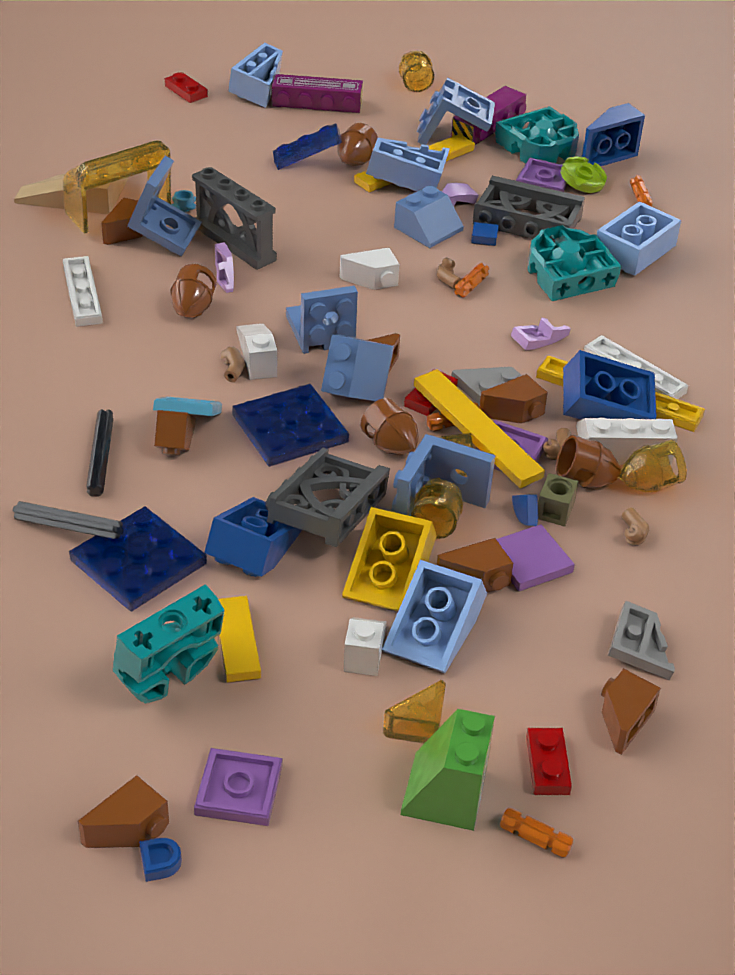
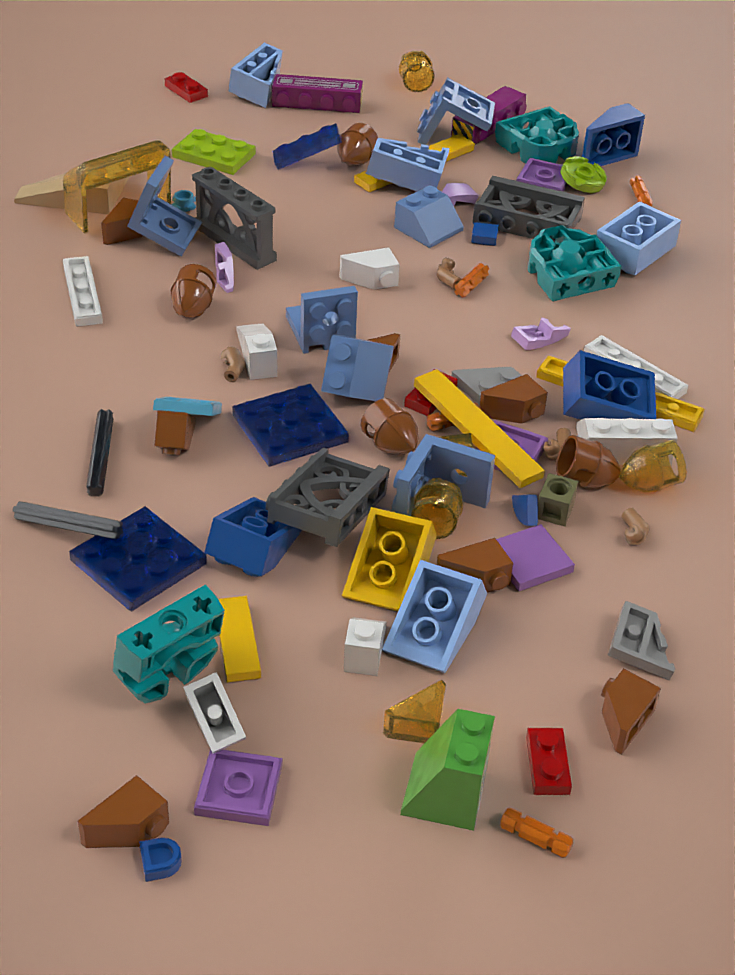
(214, 151): none -> lime plate
(214, 713): none -> white slope

